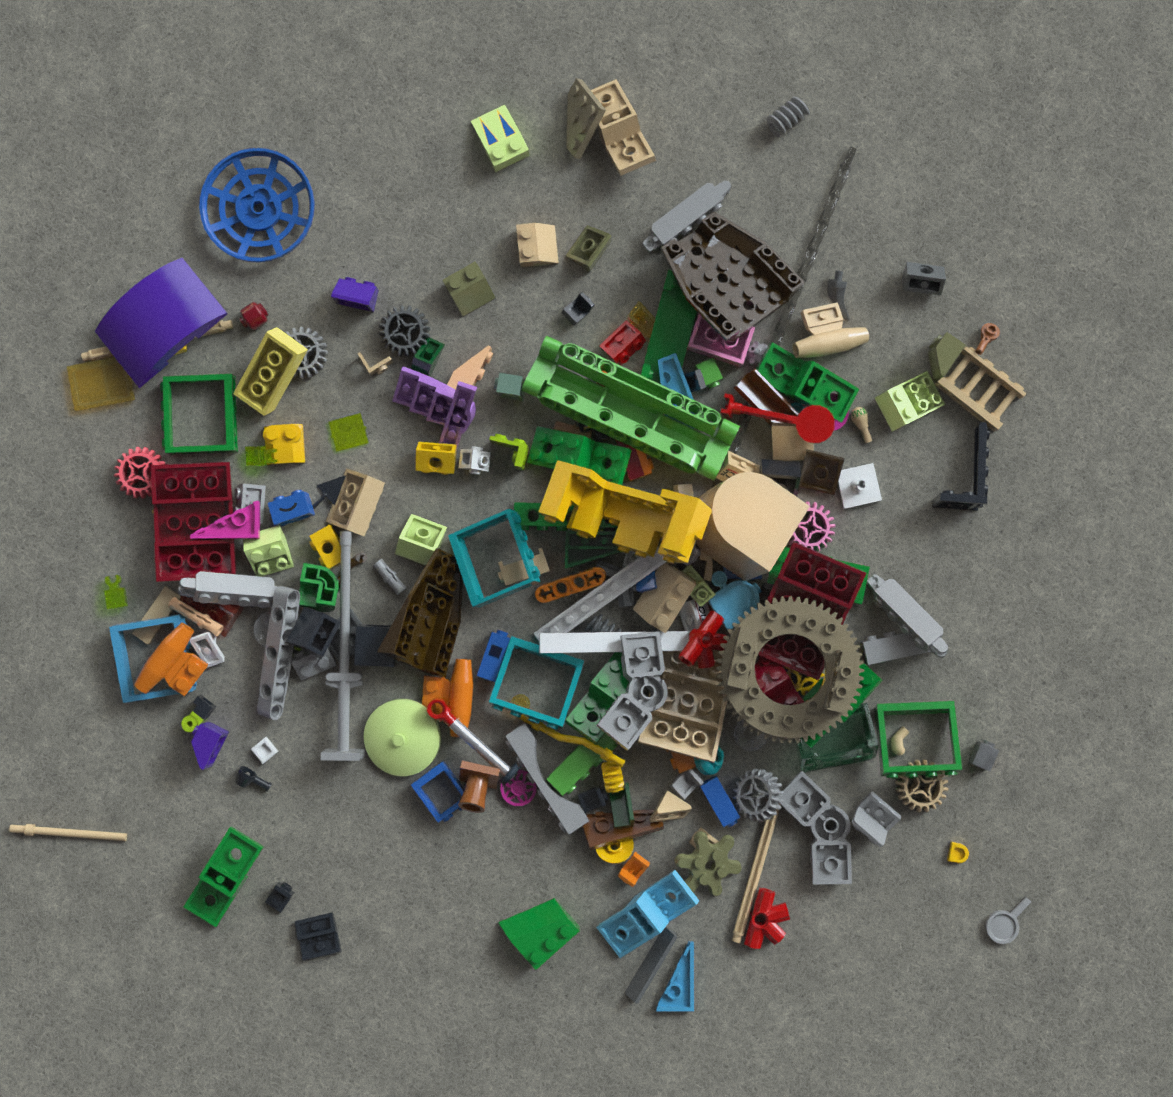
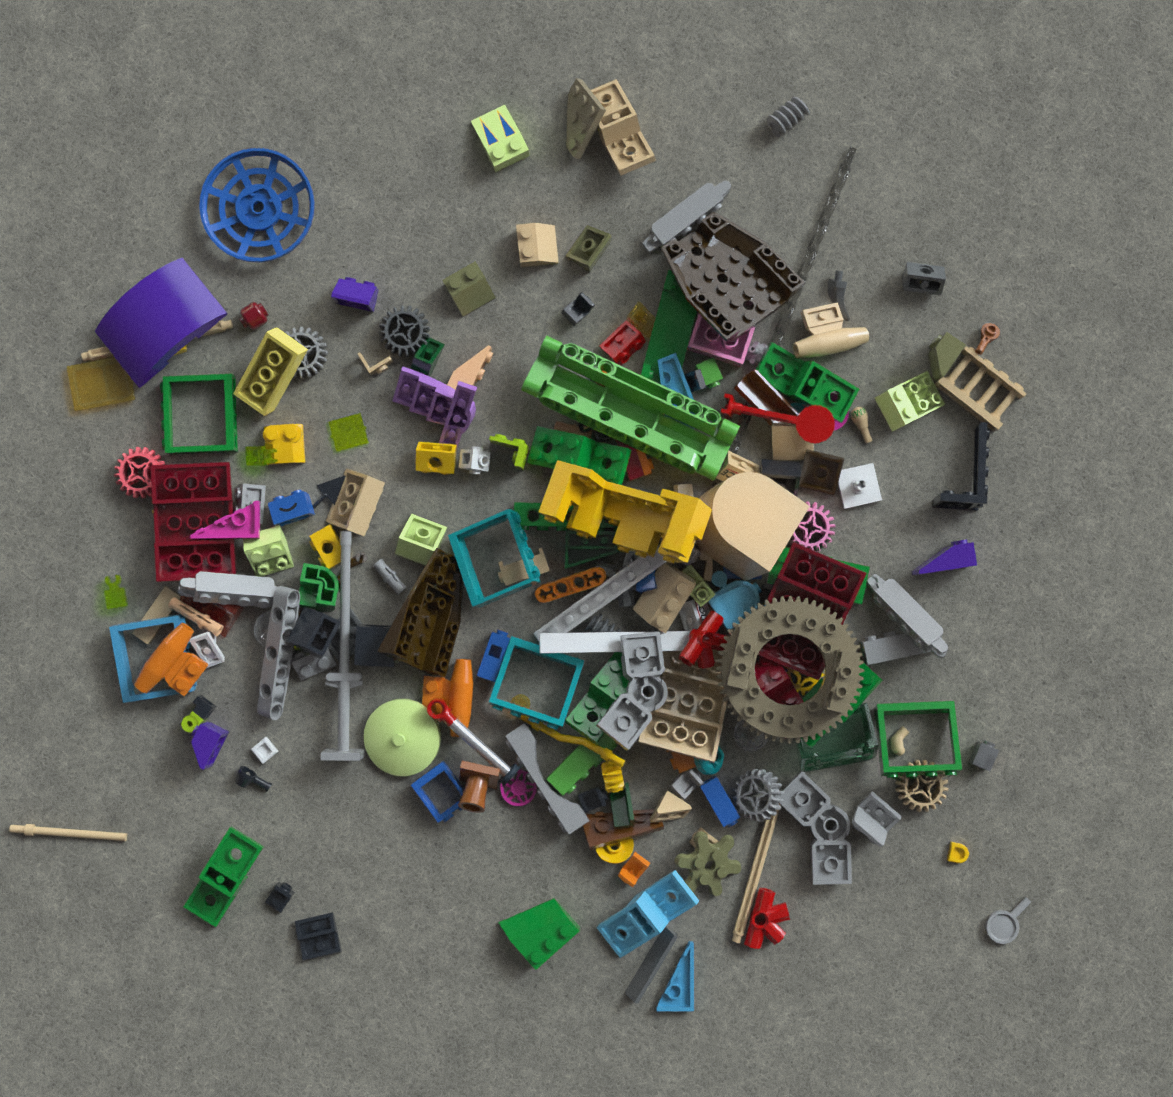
(509, 386): sand green brick -> none
(956, 556): none -> dark purple slope

